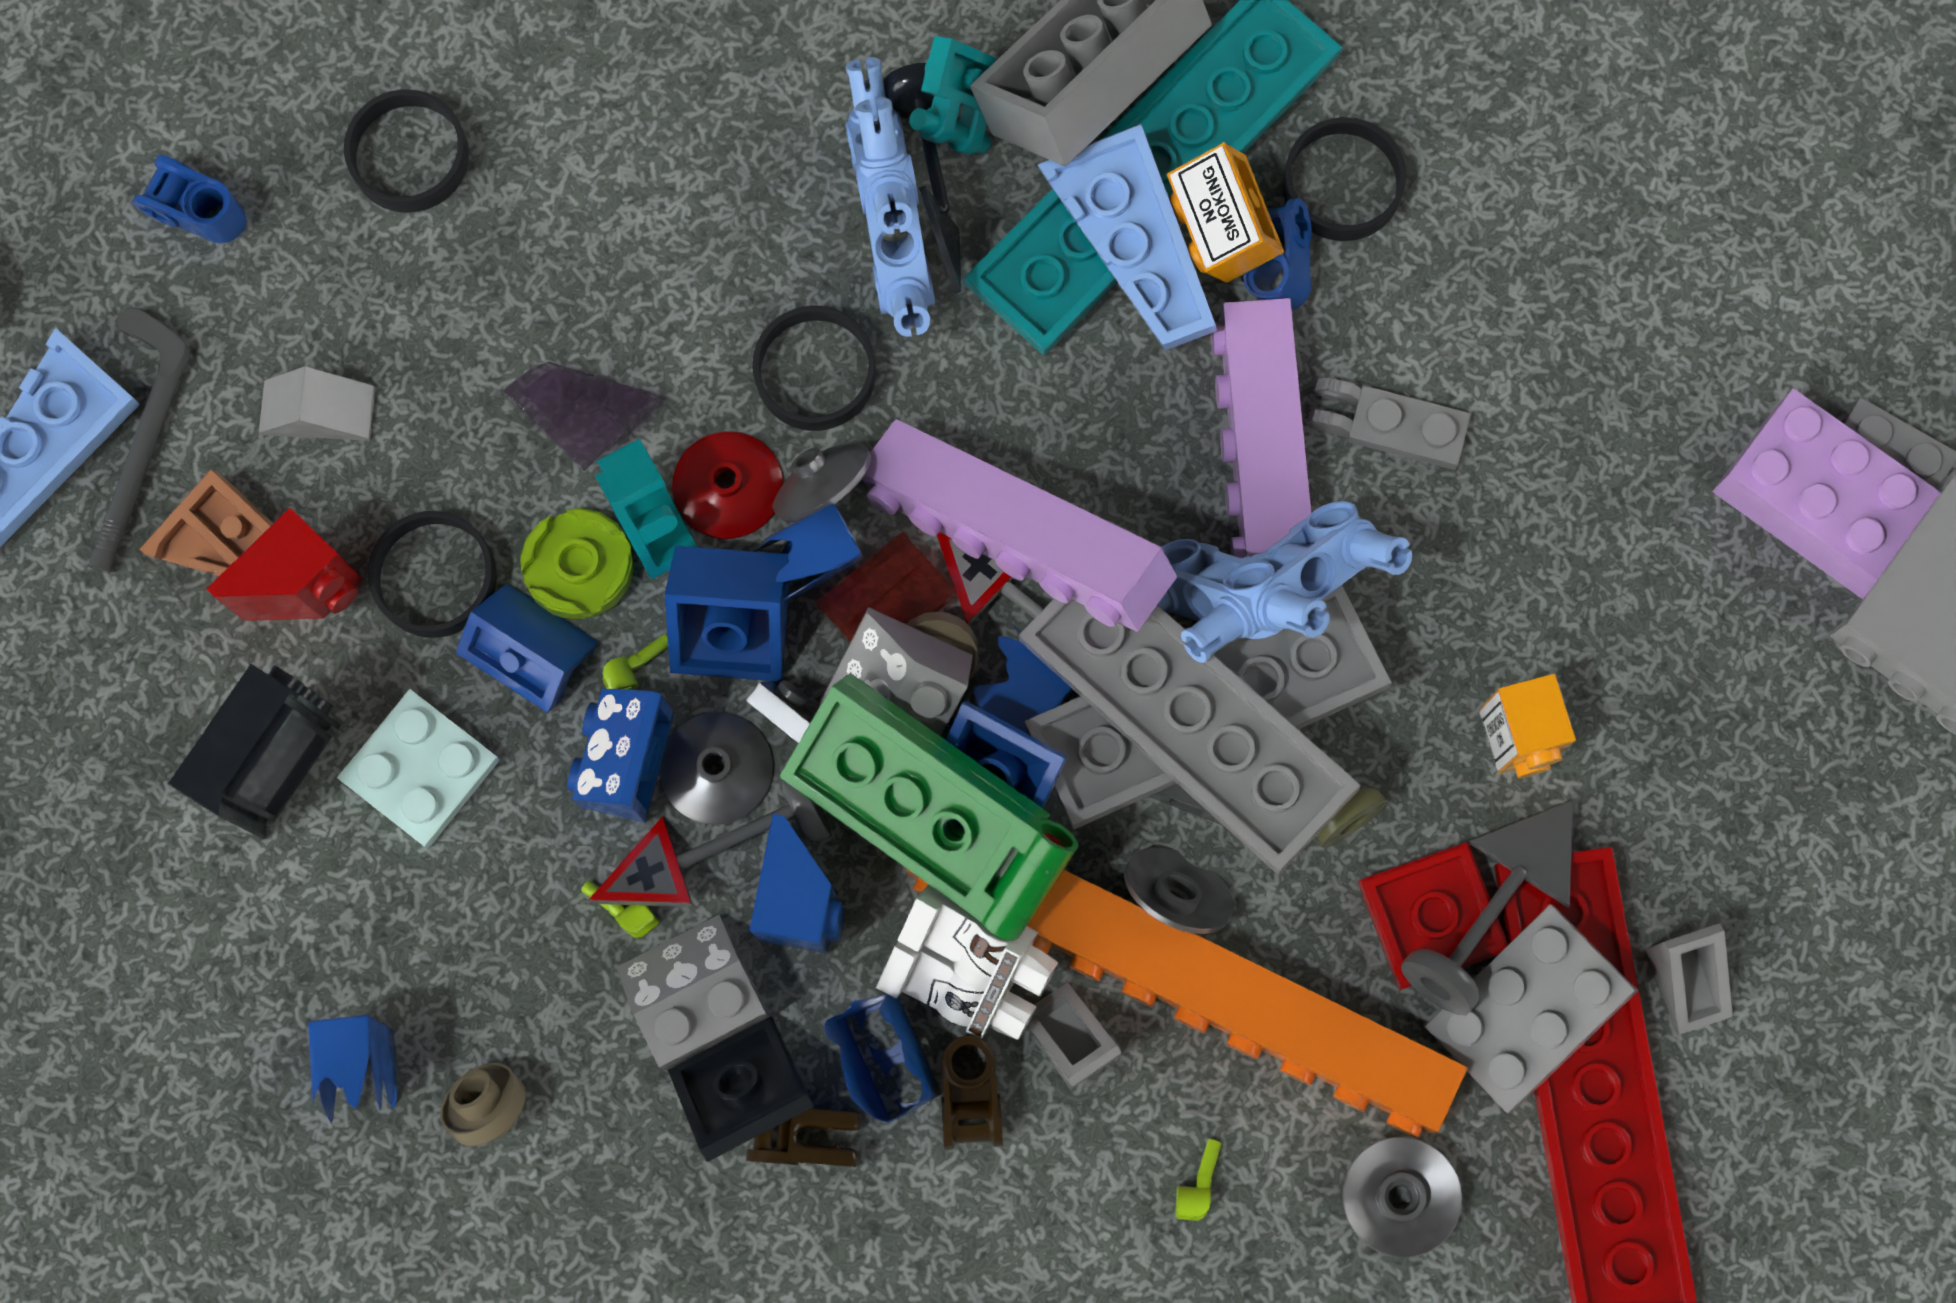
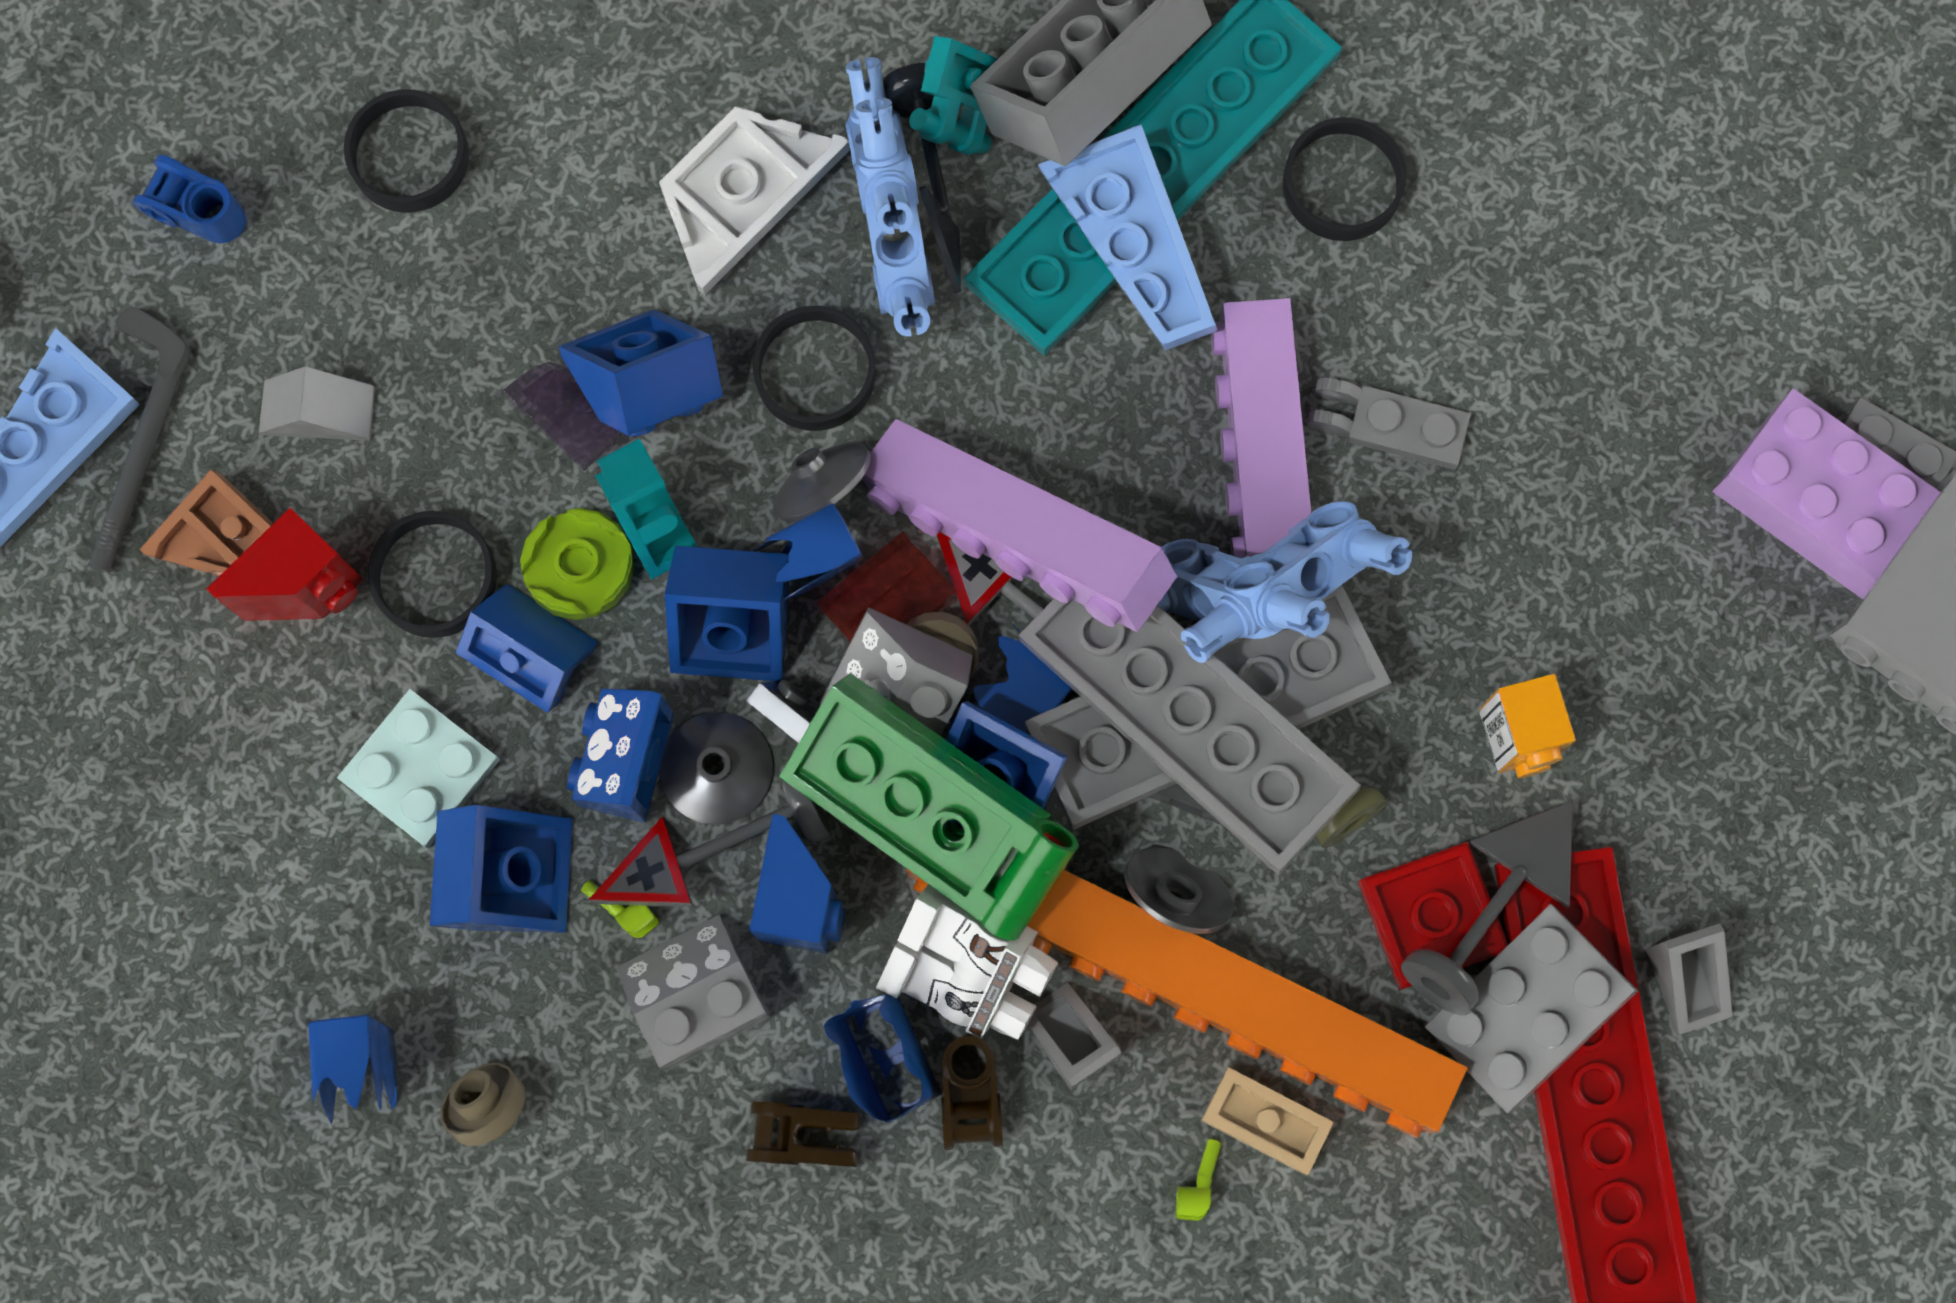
(256, 749): black window -> none
(500, 870): none -> blue slope
(619, 671): lime hand -> none
(644, 371): none -> blue slope
(733, 510): red dish -> none
(739, 1089): black tile -> none
(741, 186): none -> white wing
(1223, 213): brick -> none
(1267, 1121): none -> tan plate
(1294, 232): blue piece -> none
(1432, 1190): flat silver dish -> none

